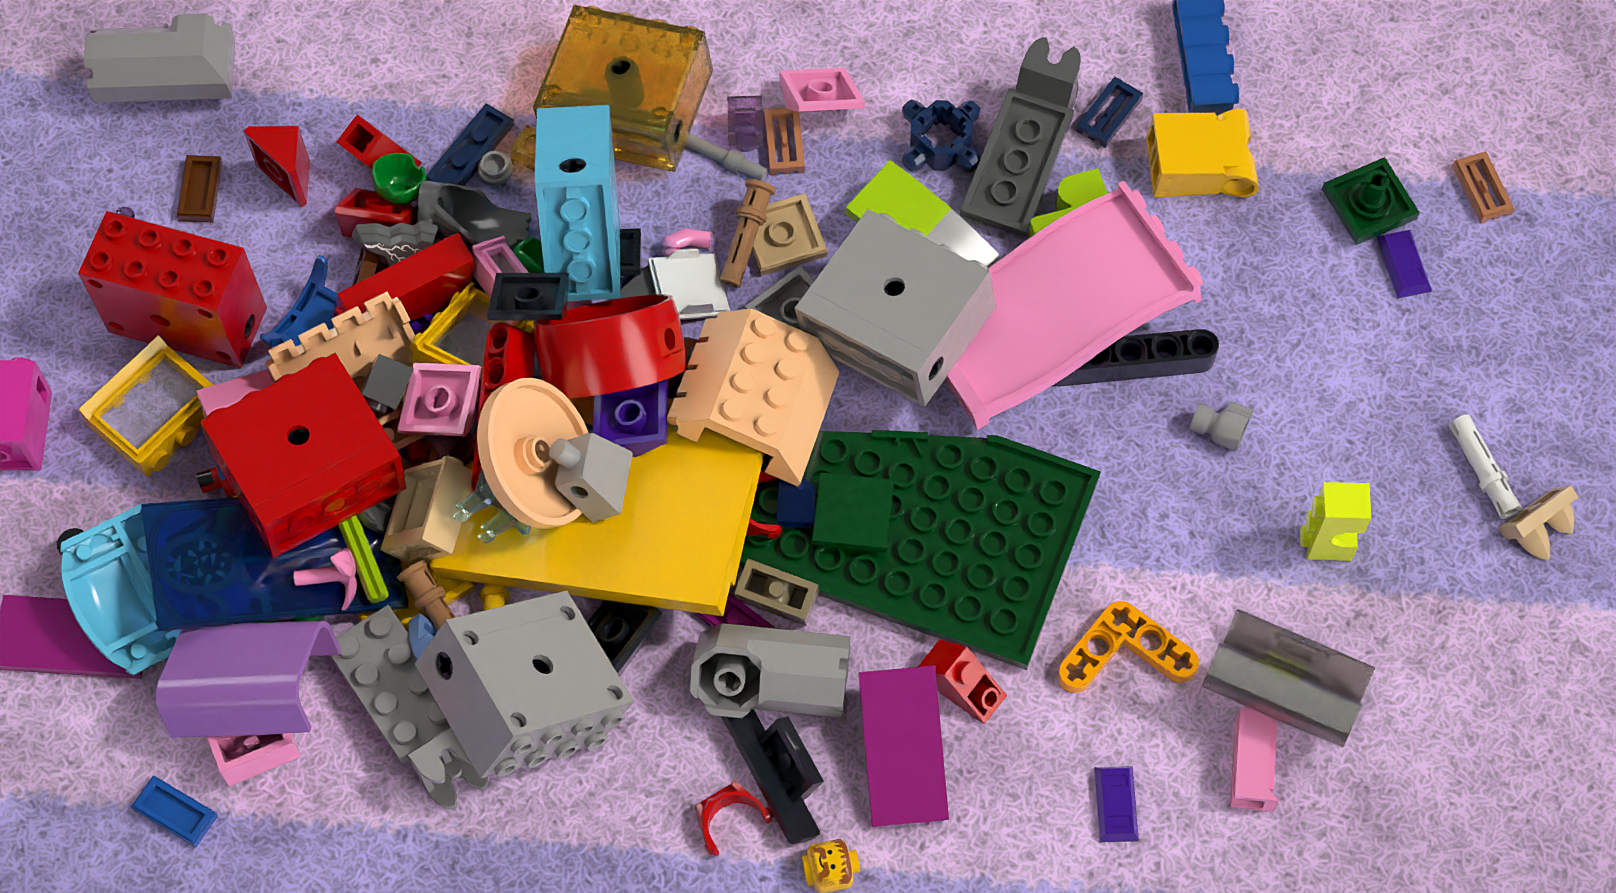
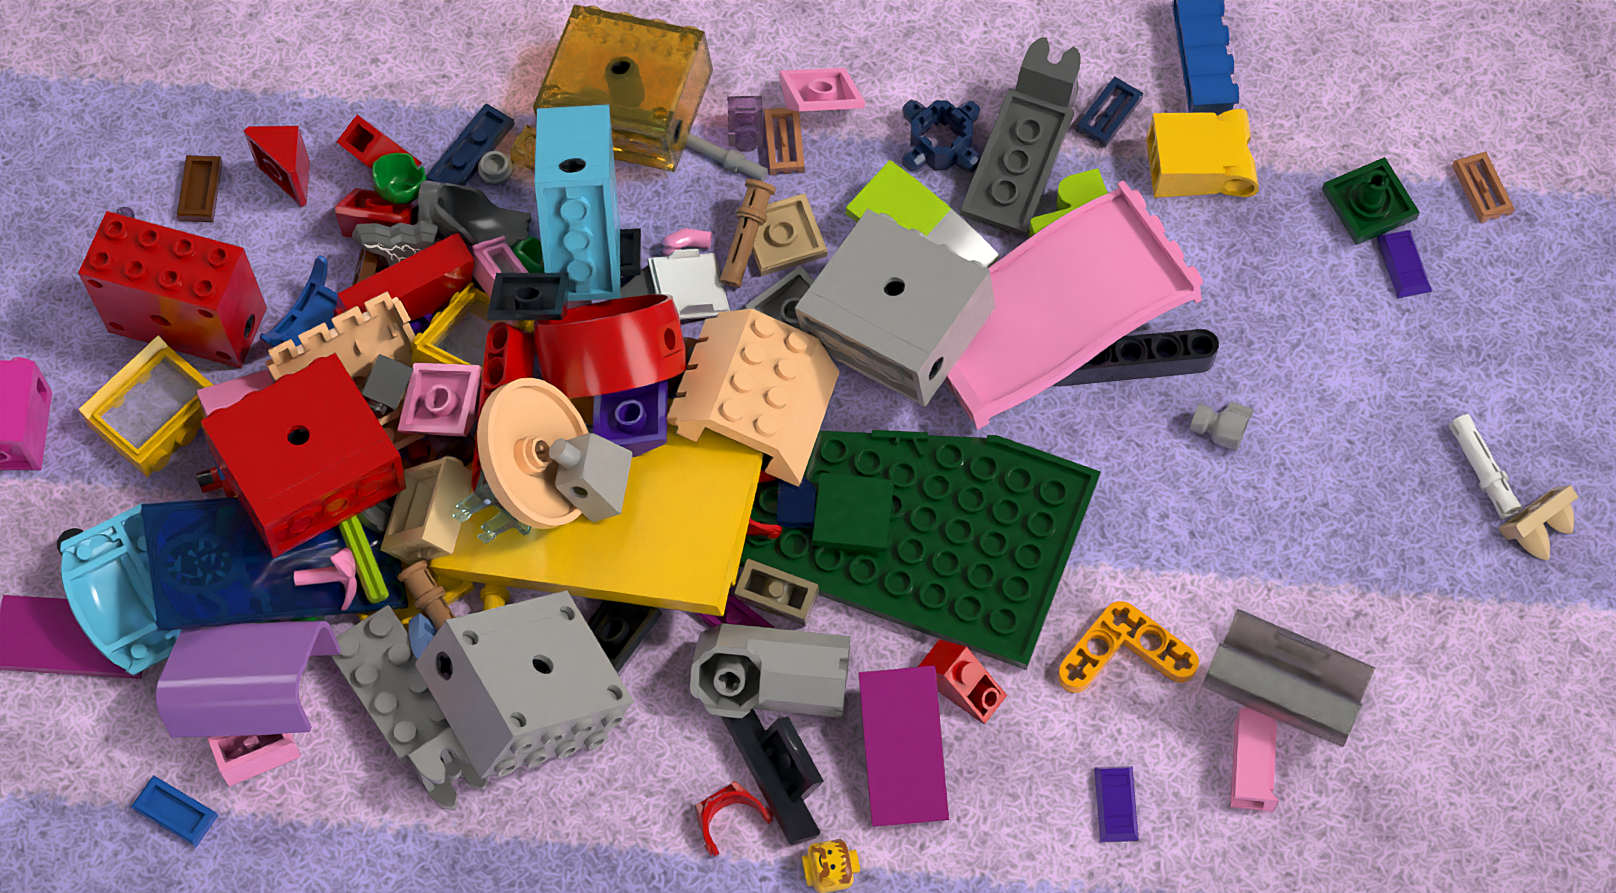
(162, 62): light grey brick -> none
(1335, 520): neon yellow arch -> none

